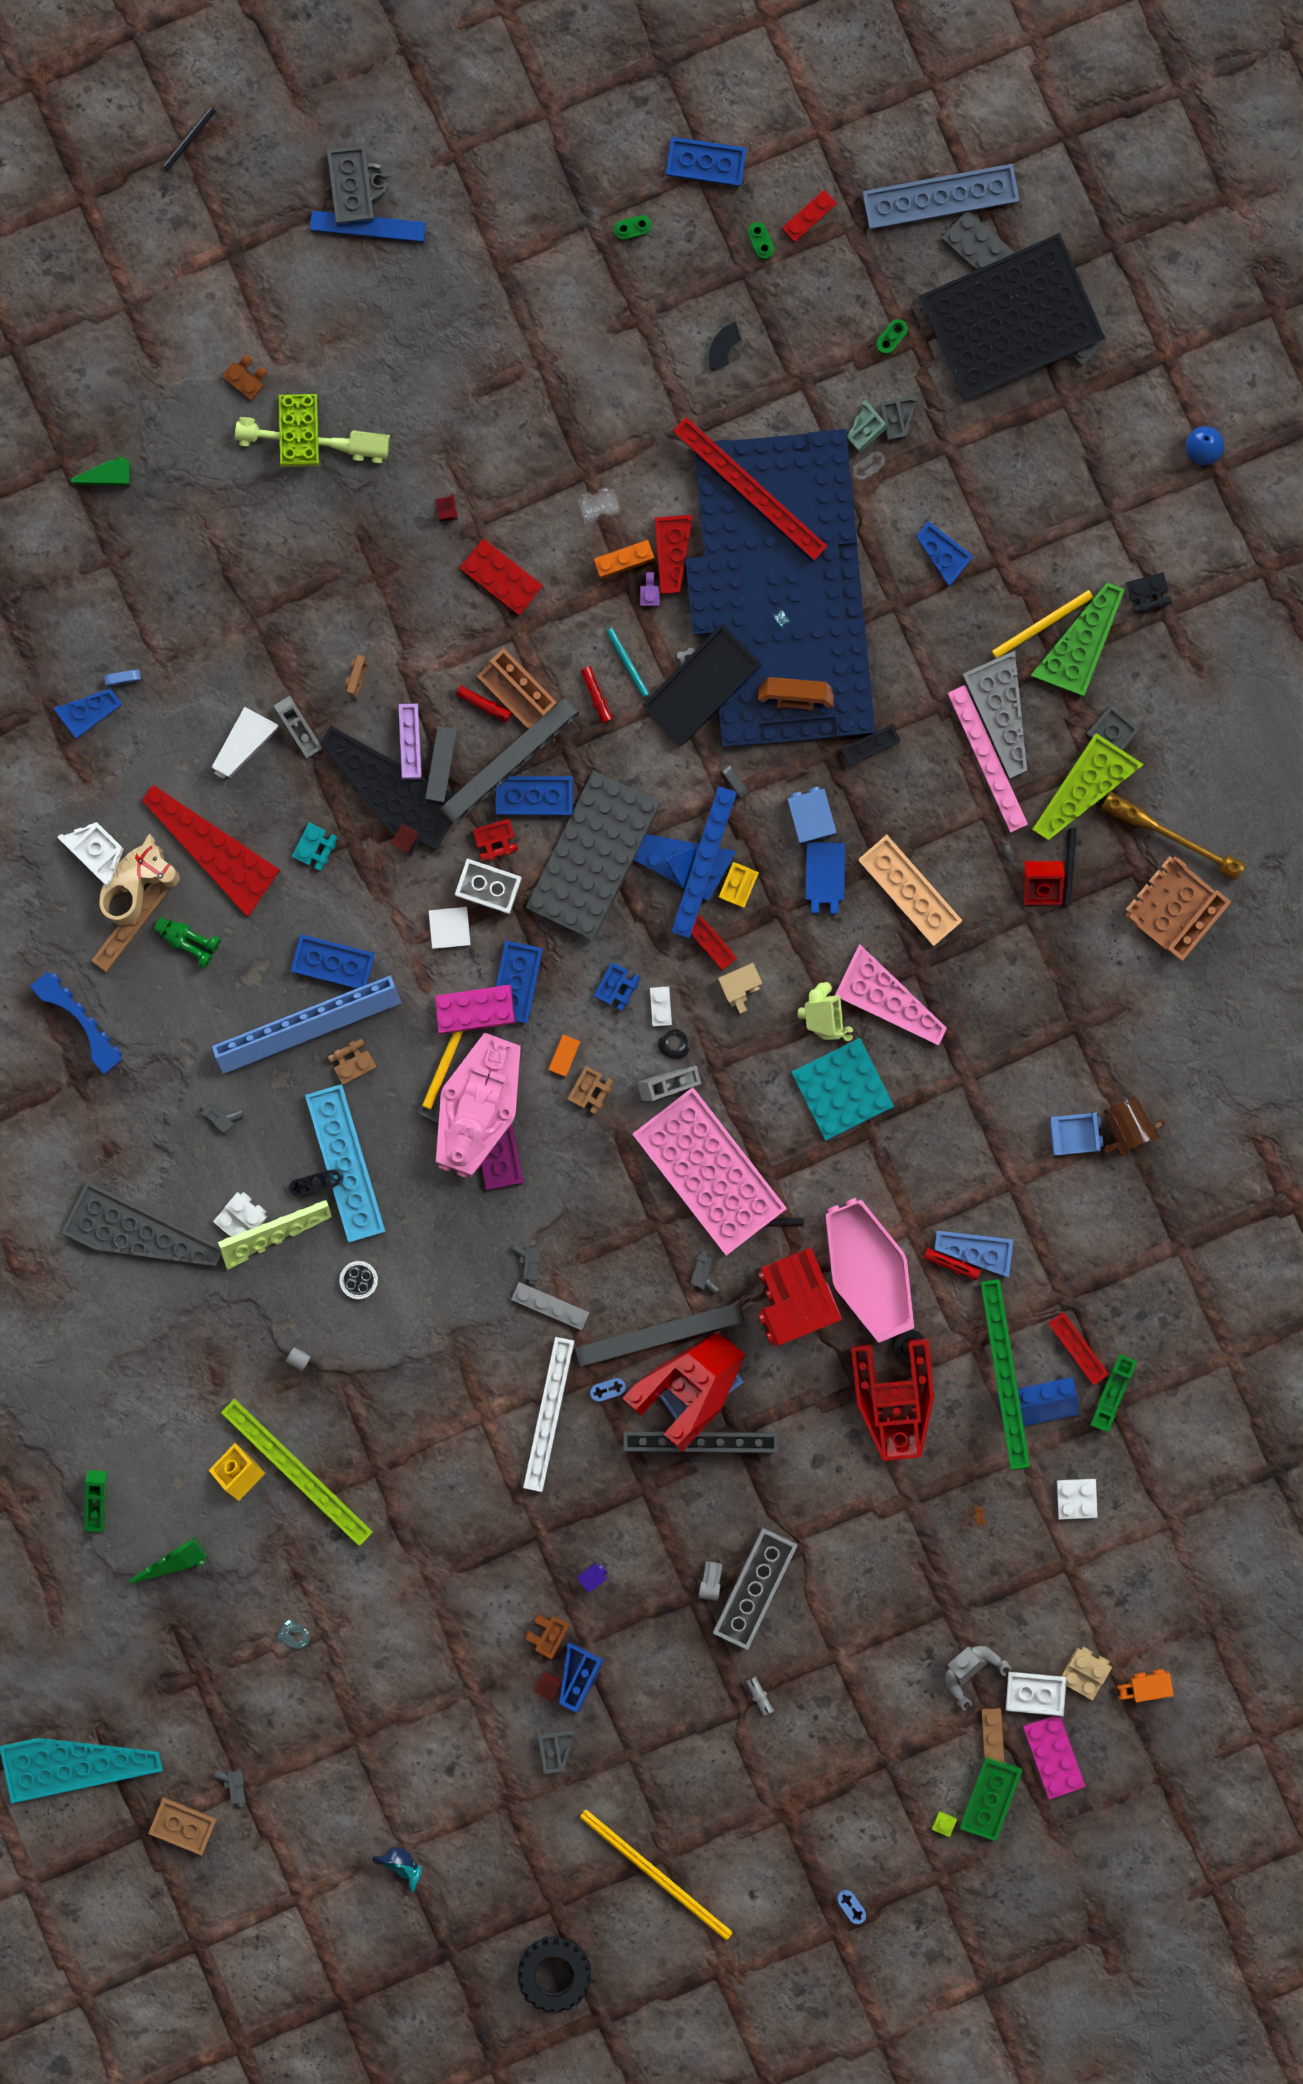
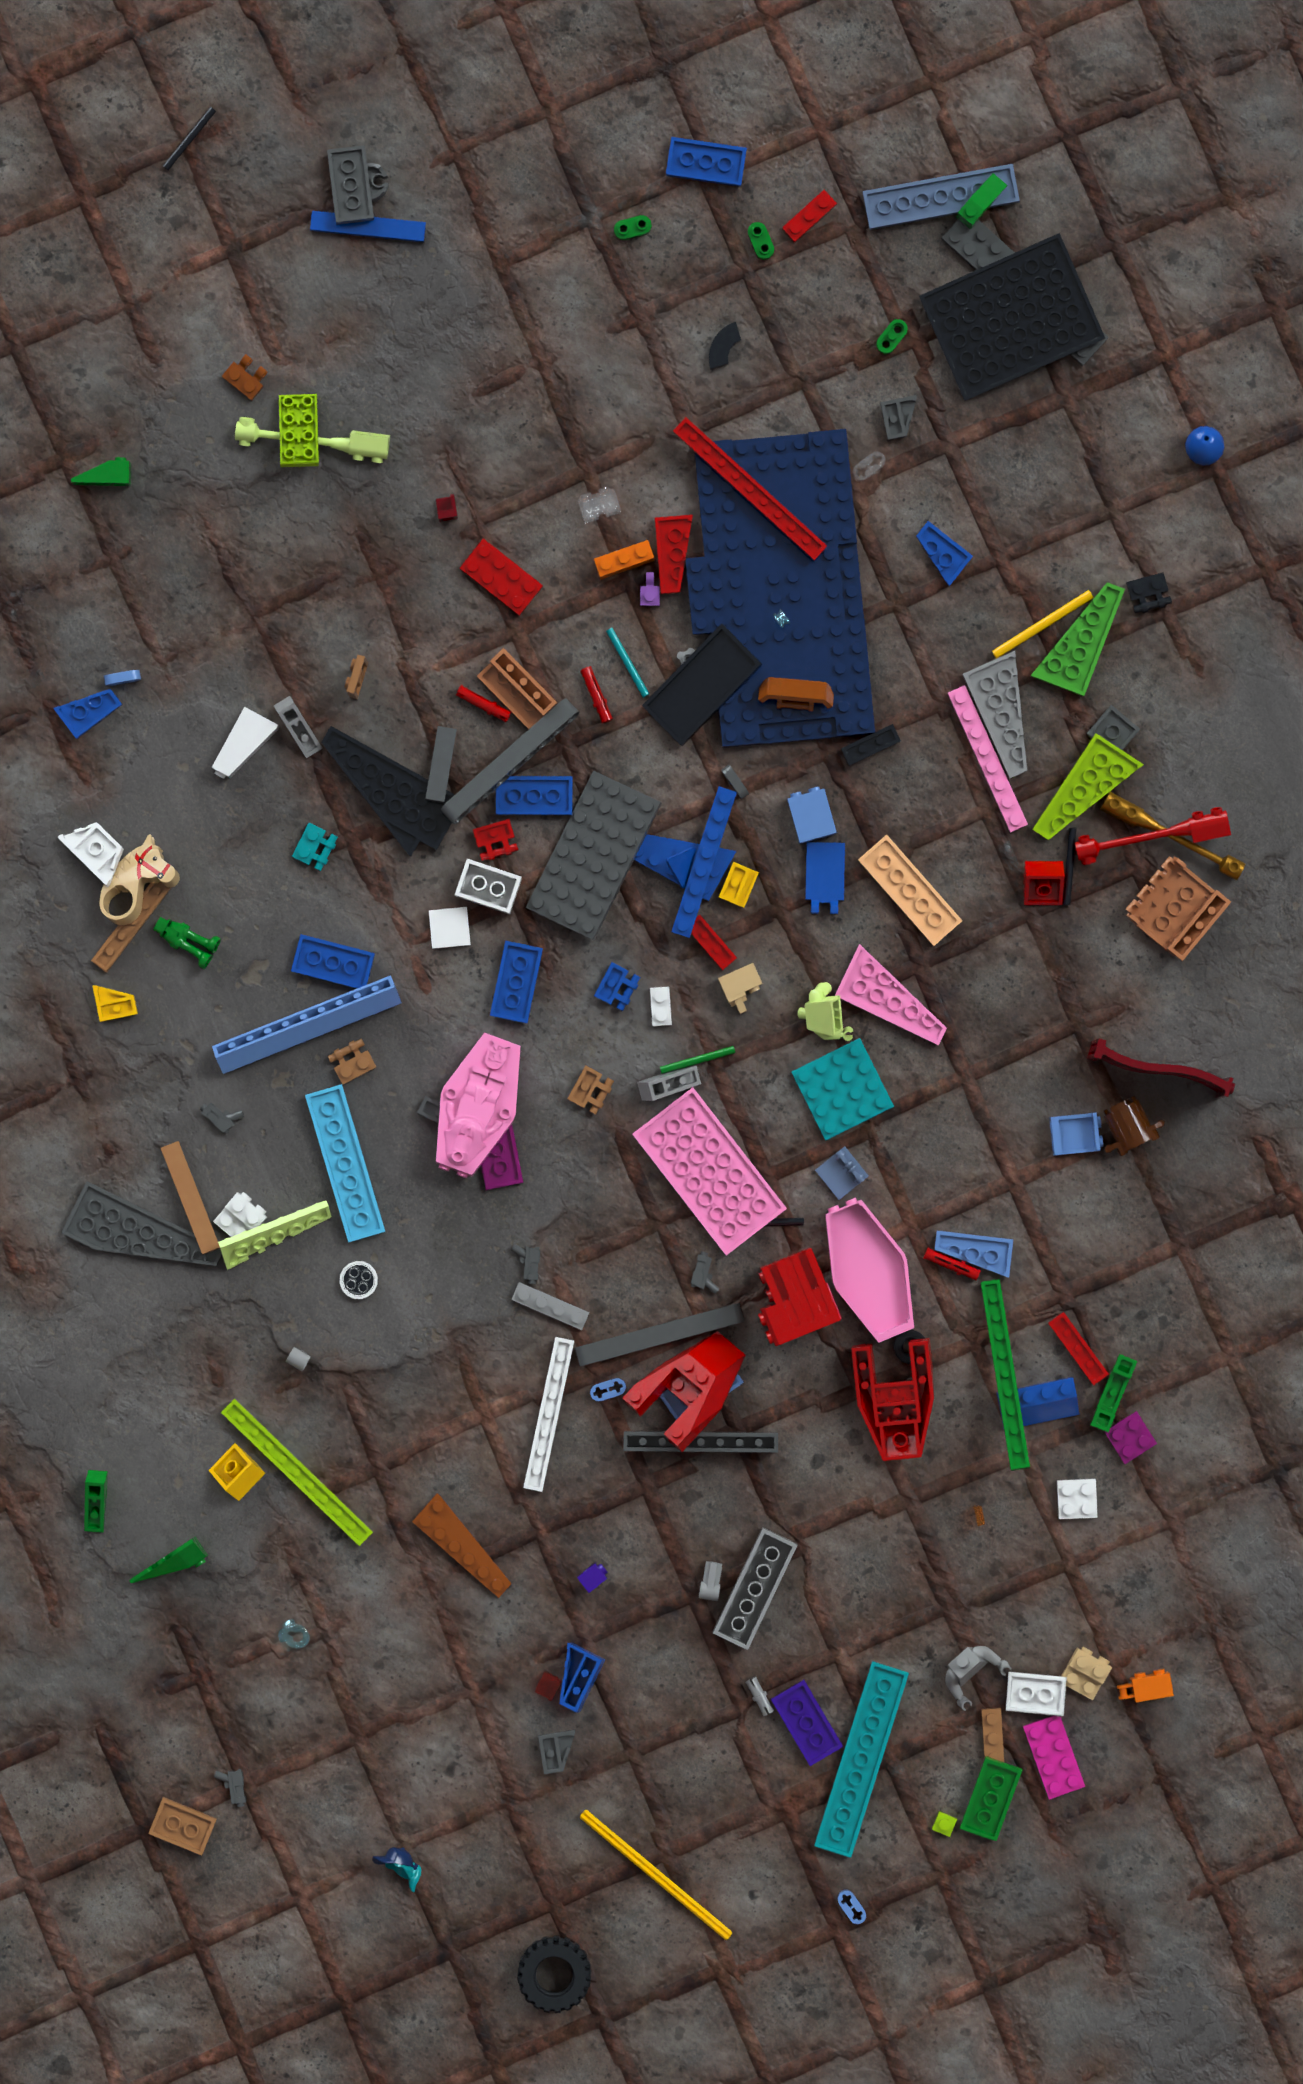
(56, 1766): teal wing -> none
(102, 1052): blue arch -> none
(113, 1004): none -> yellow wing
(190, 1198): none -> medium nougat tile
(230, 863): red wing -> none
(304, 1191): black beam -> none
(404, 838): clear red panel -> none
(409, 741): lavender plate -> none
(442, 1069): yellow piece -> none
(451, 1535): none -> dark orange wing
(475, 1009): dark pink plate -> none
(551, 1637): dark orange plate -> none
(564, 1055): orange tile -> none
(664, 1047): black piece -> none
(697, 1059): none -> green bar
(806, 1722): none -> dark purple plate
(841, 1173): none -> sand blue hinge
(861, 1759): none -> teal plate
(866, 427): sand green wing -> none
(981, 201): none -> green slope
(1098, 1051): none -> dark red panel
(1130, 1437): none -> magenta plate
(1200, 827): none -> red bar

